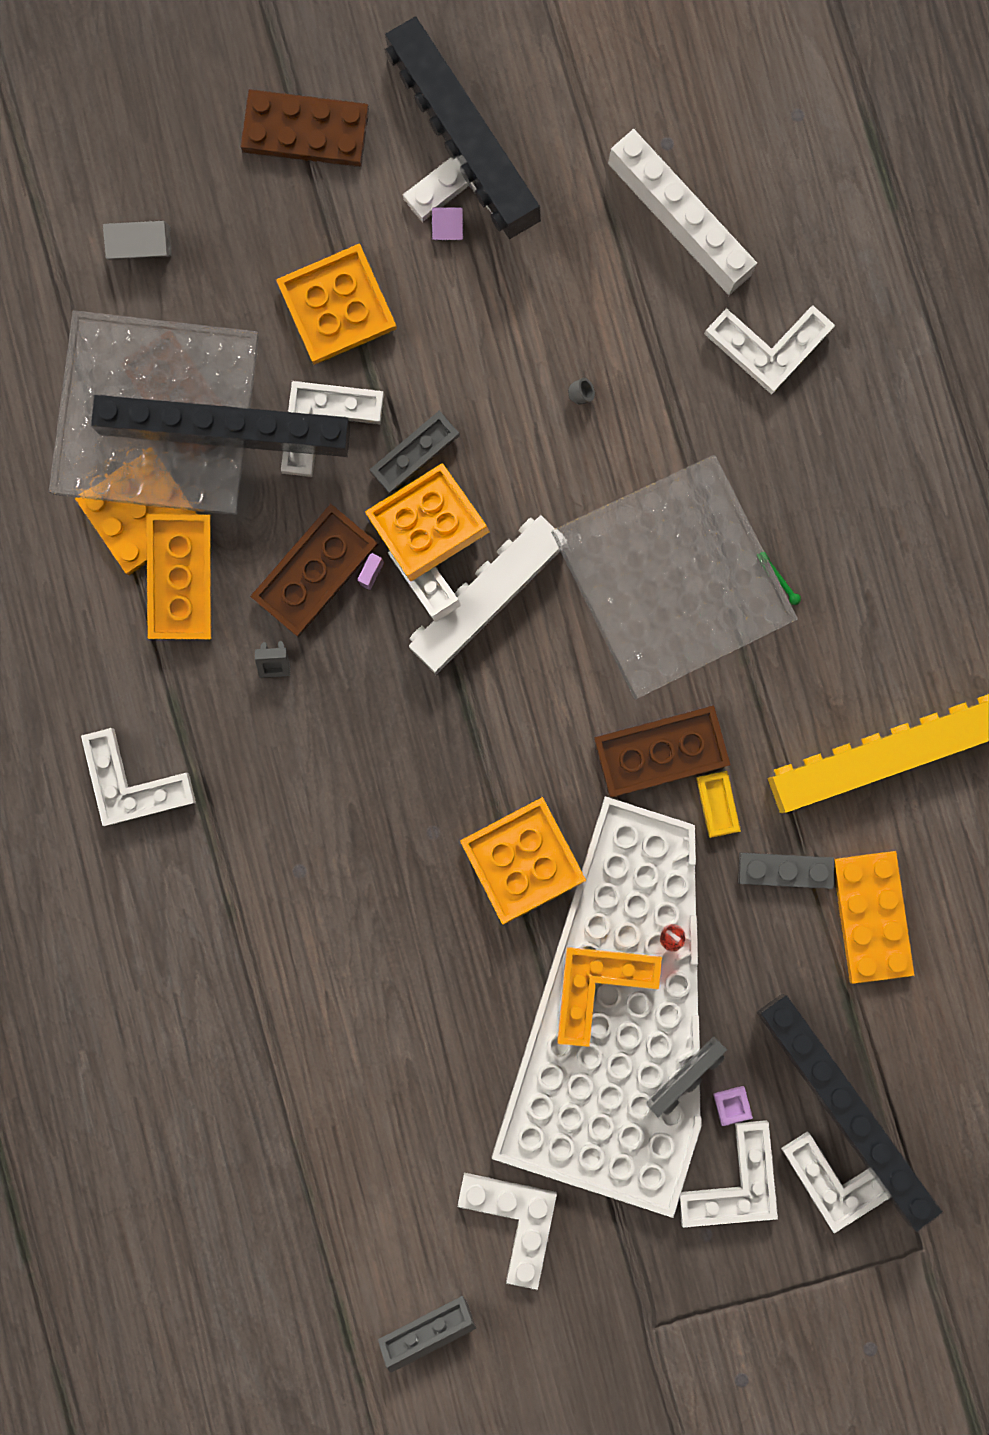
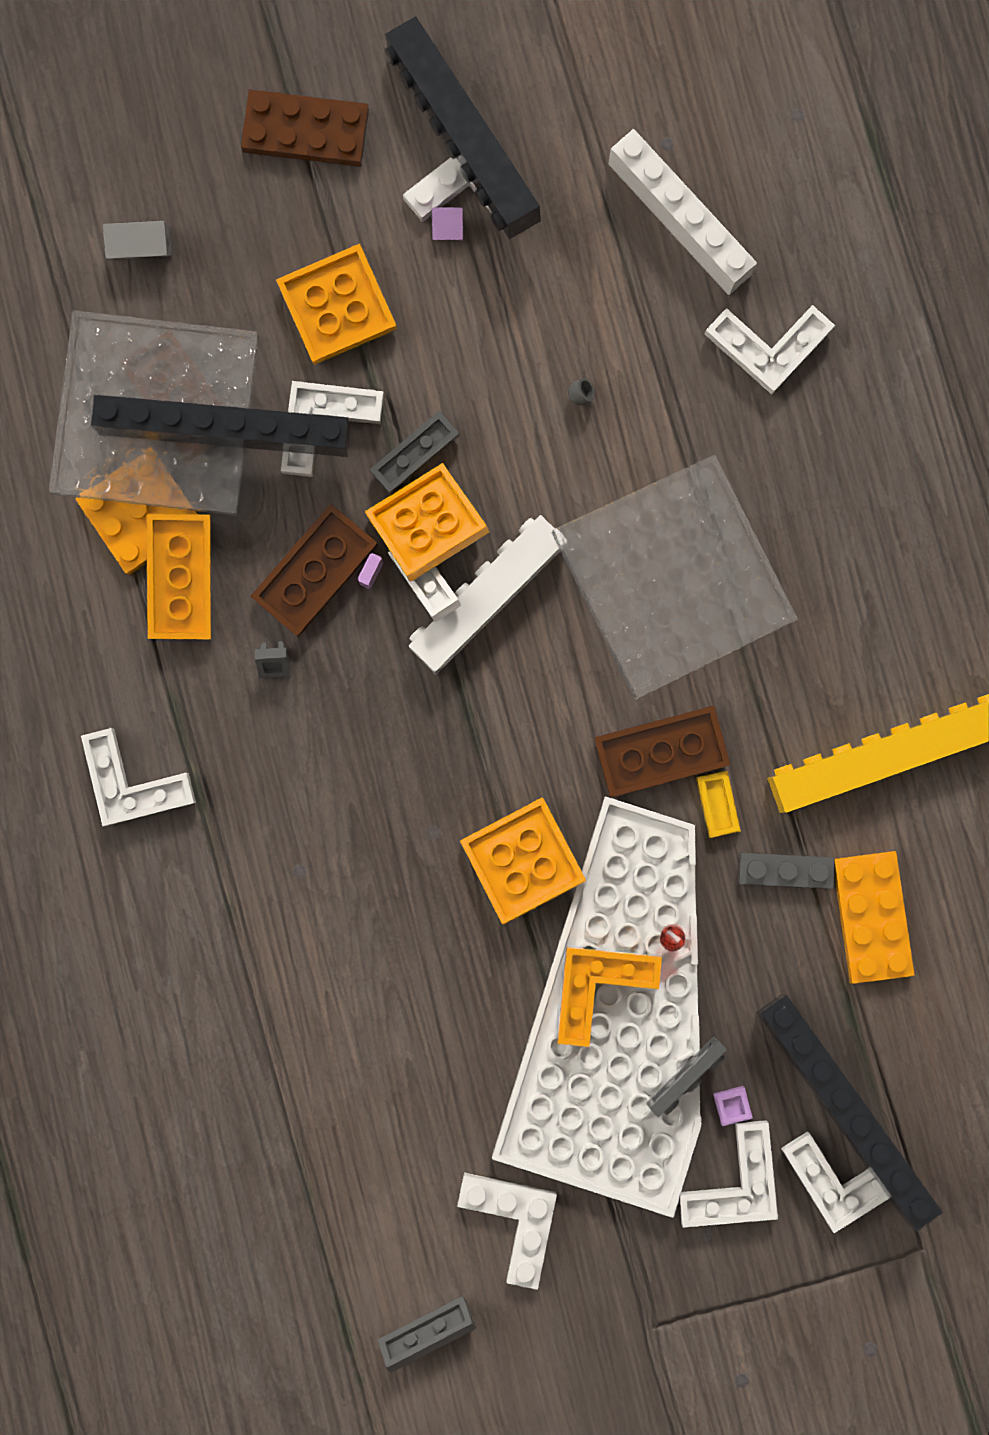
(794, 598): green hinge -> none

